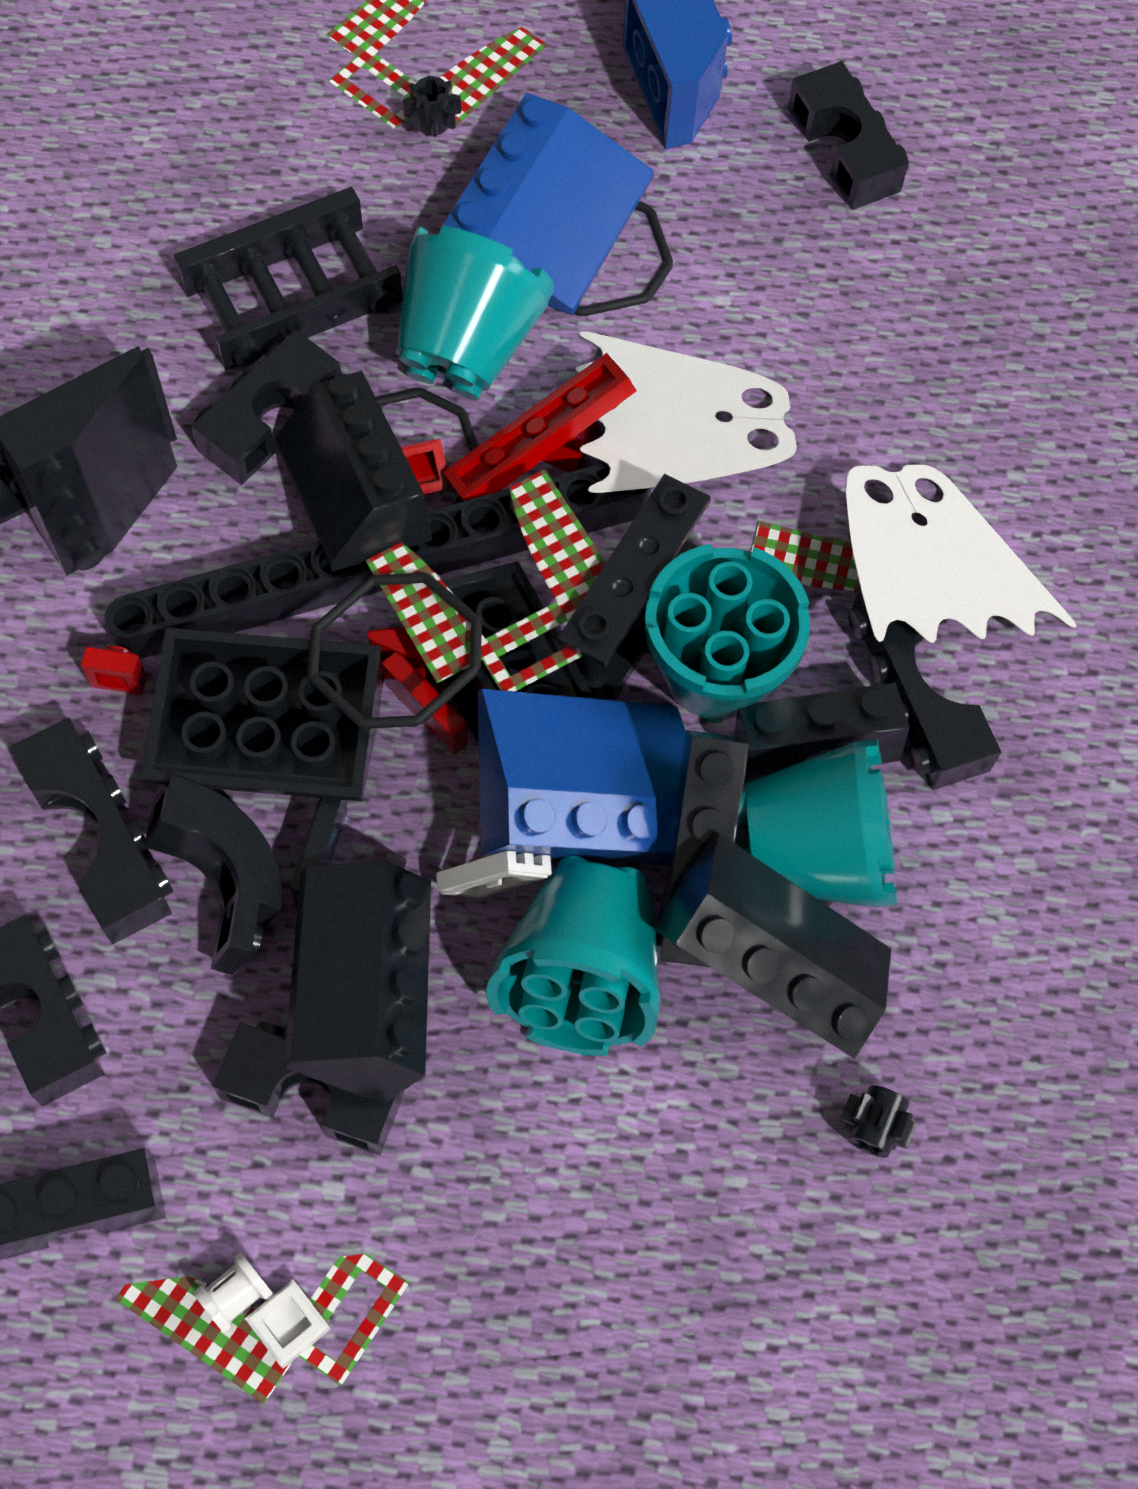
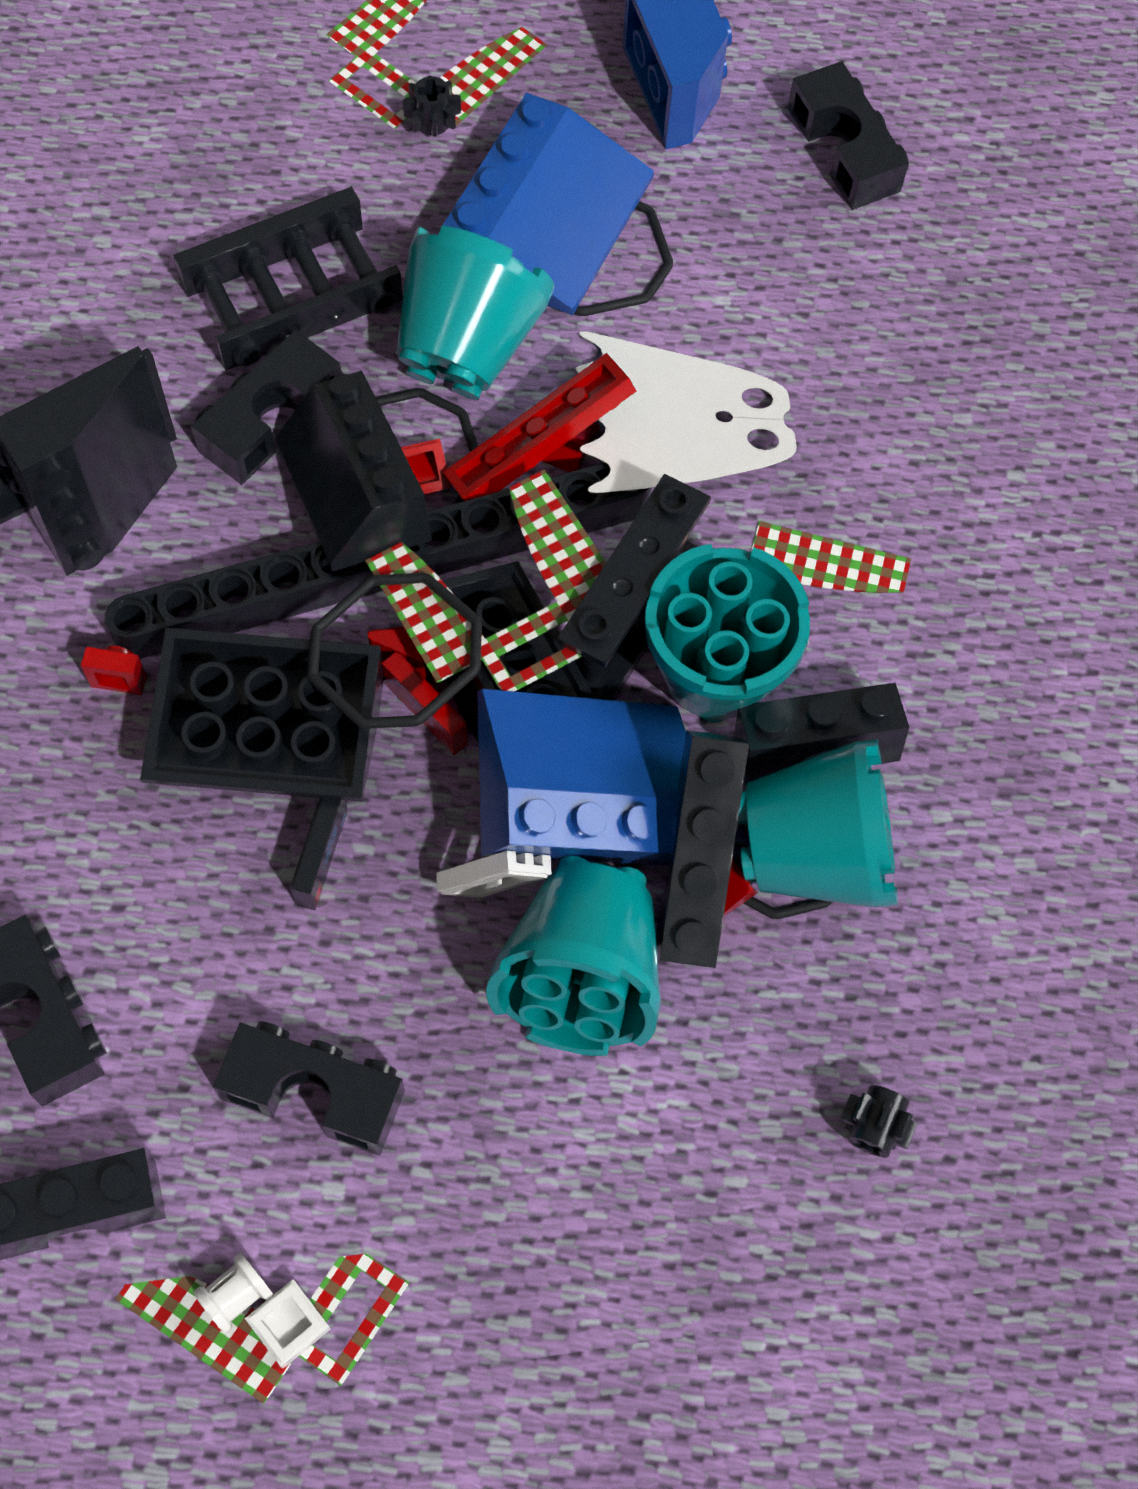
(119, 883): black arch -> none
(230, 852): black arch -> none
(360, 978): black slope -> none
(780, 944): black slope -> none
(940, 569): white piece -> none
(946, 737): black arch -> none

